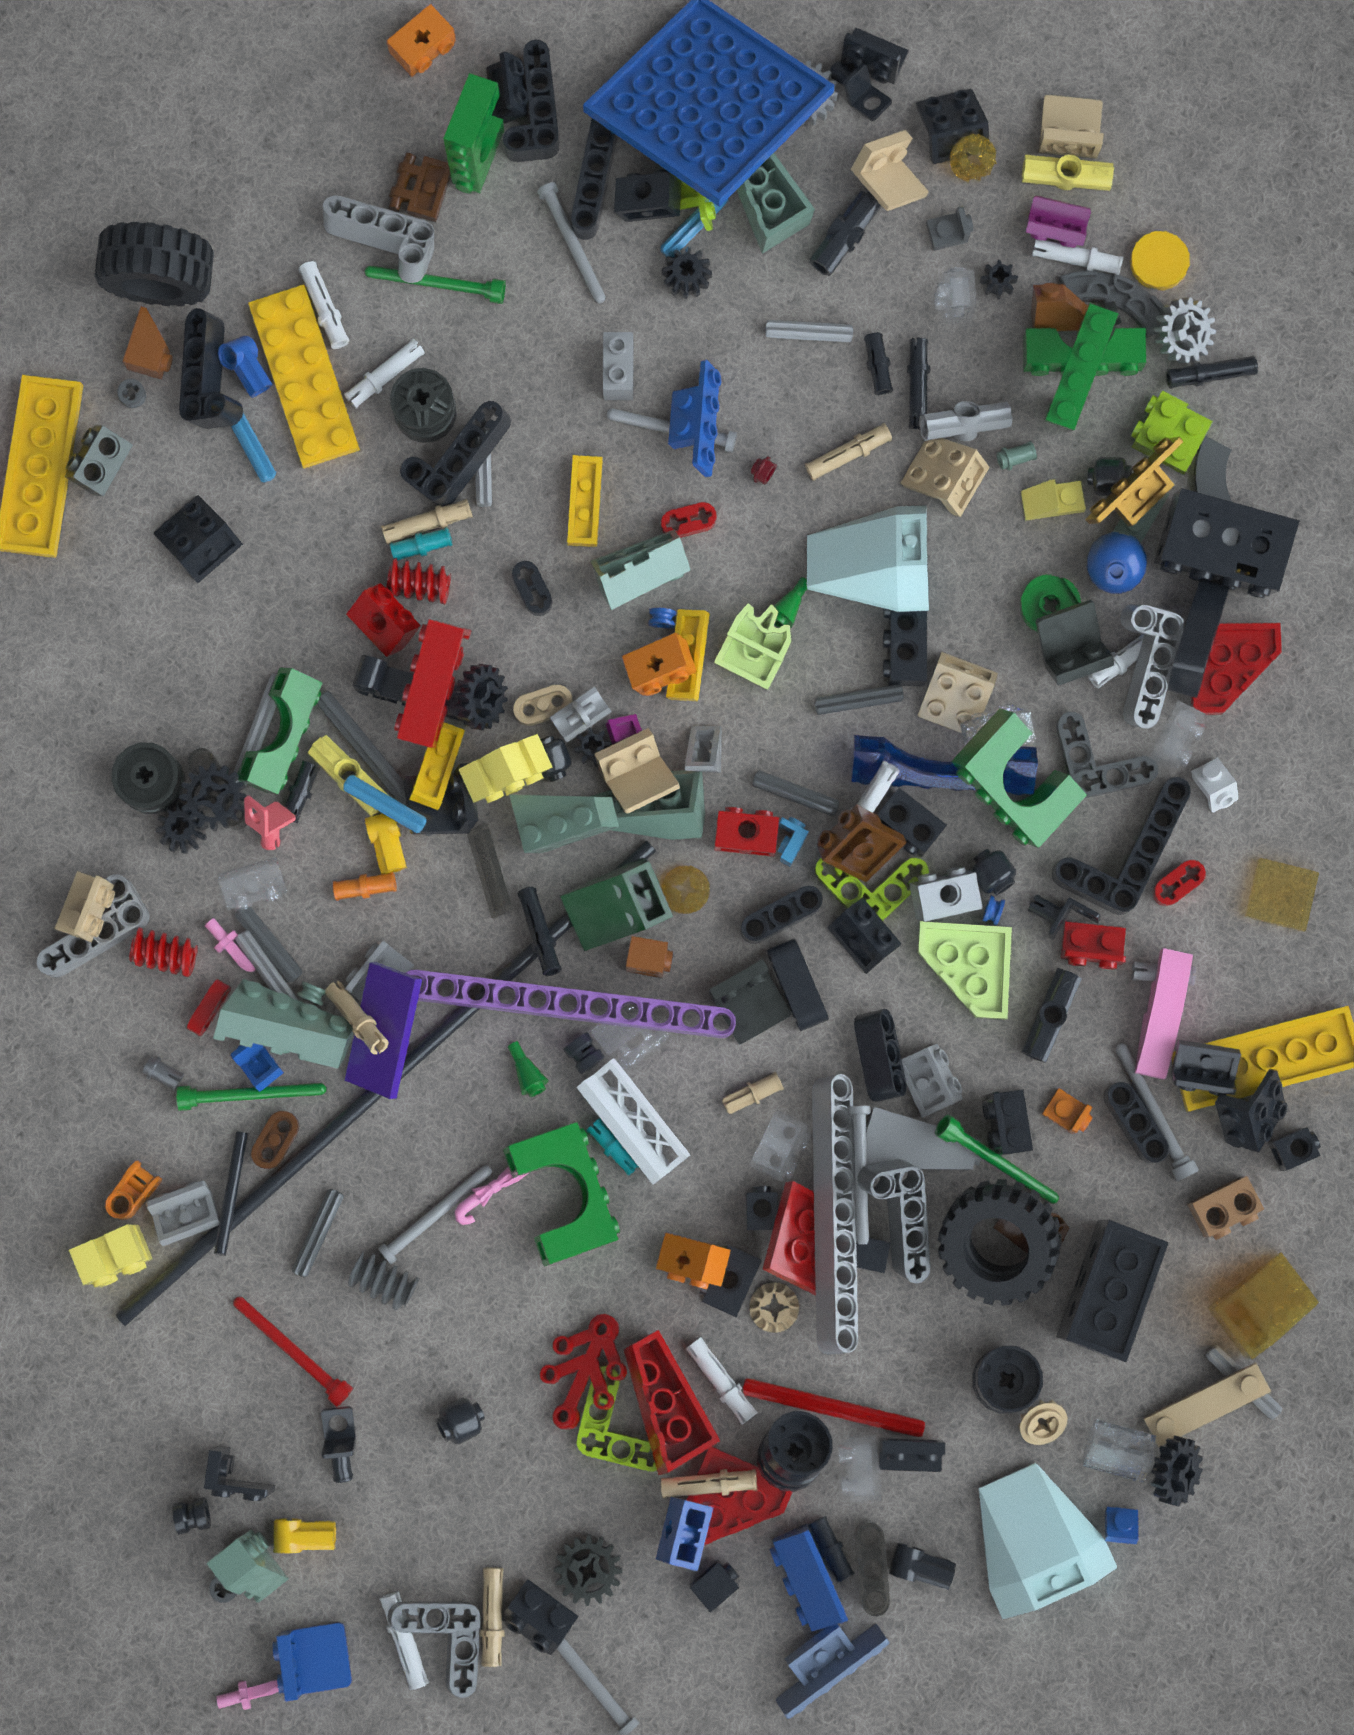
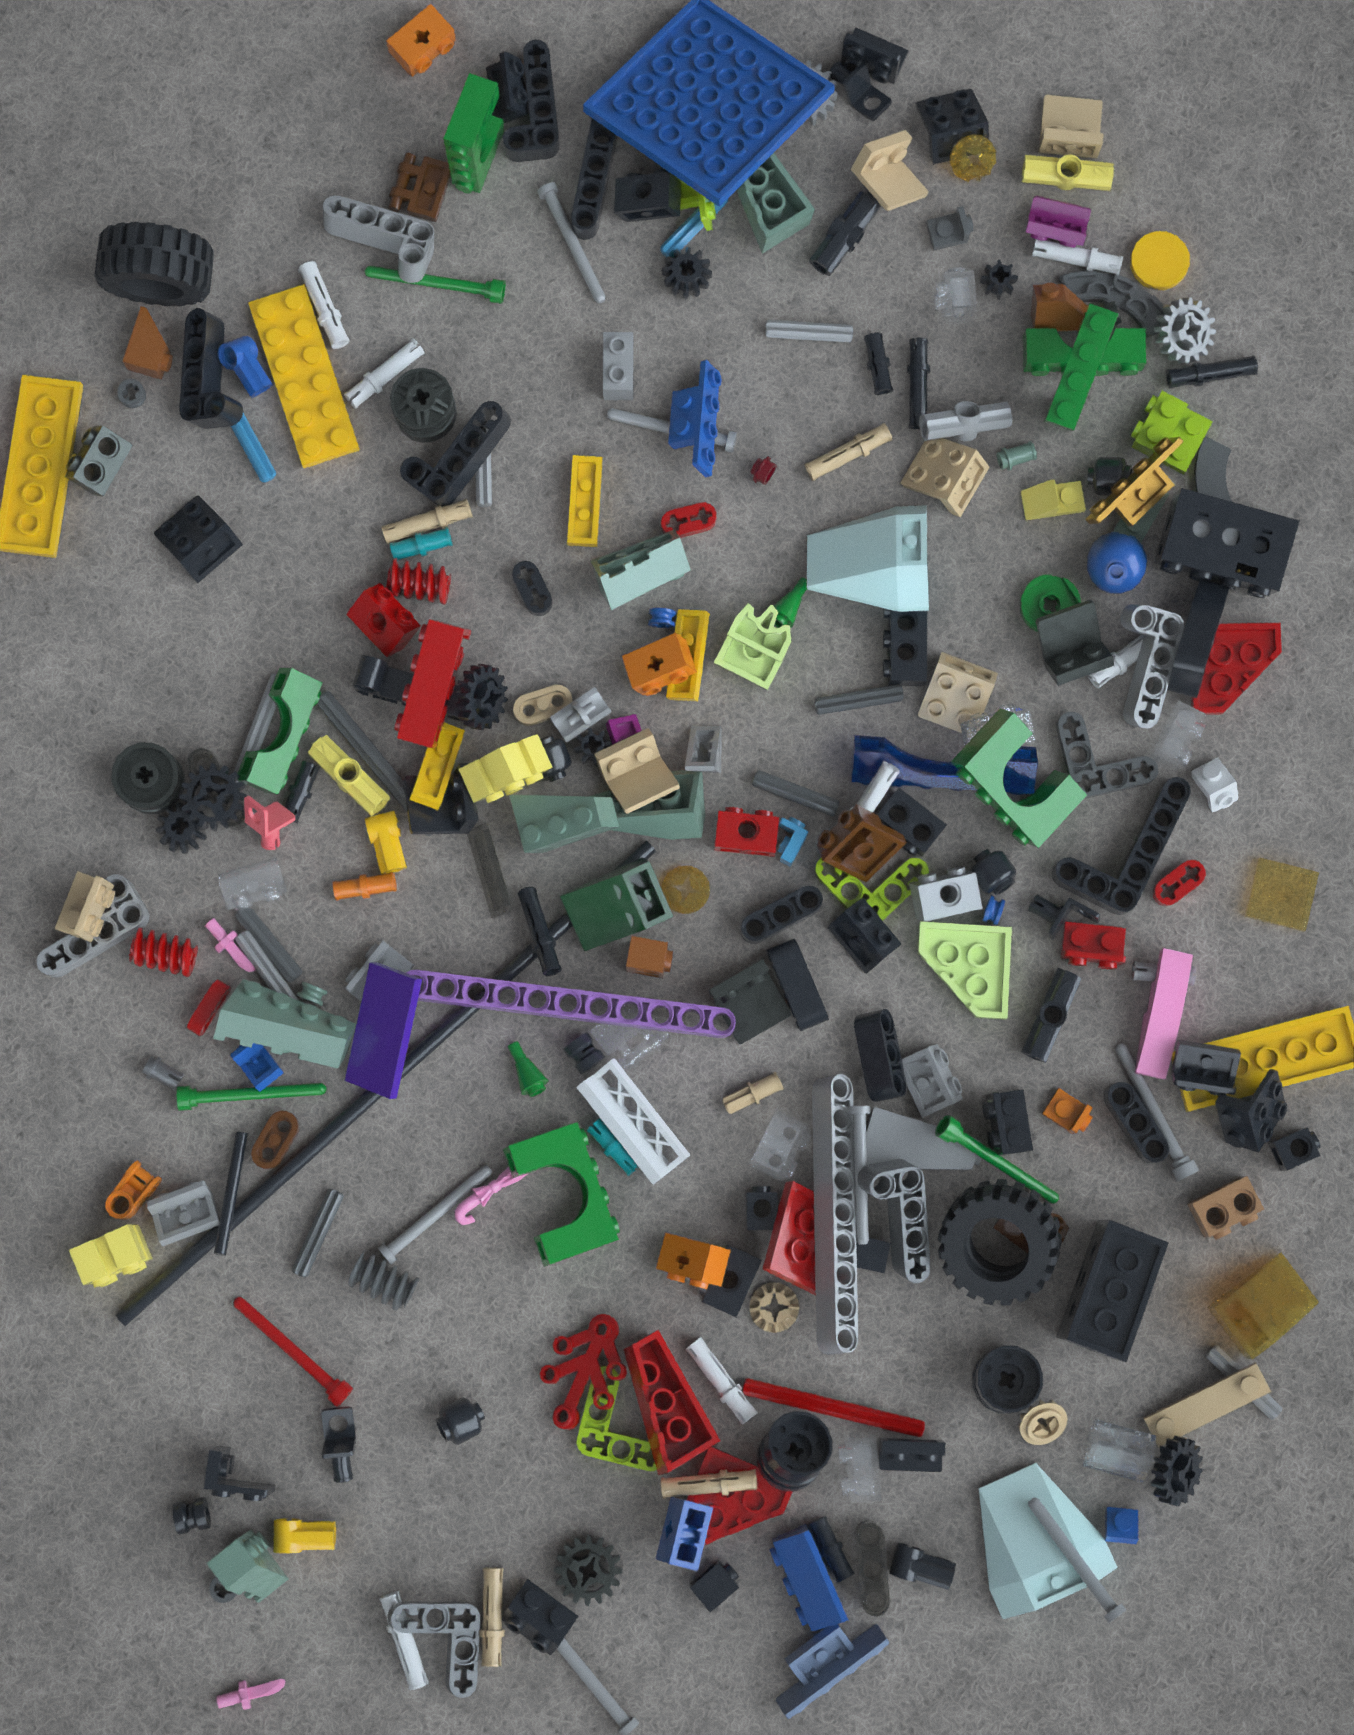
(312, 1660): blue bracket -> none
(362, 1025): tan pin -> none
(384, 803): dark azure axle -> none
(1106, 1601): none -> light grey bar

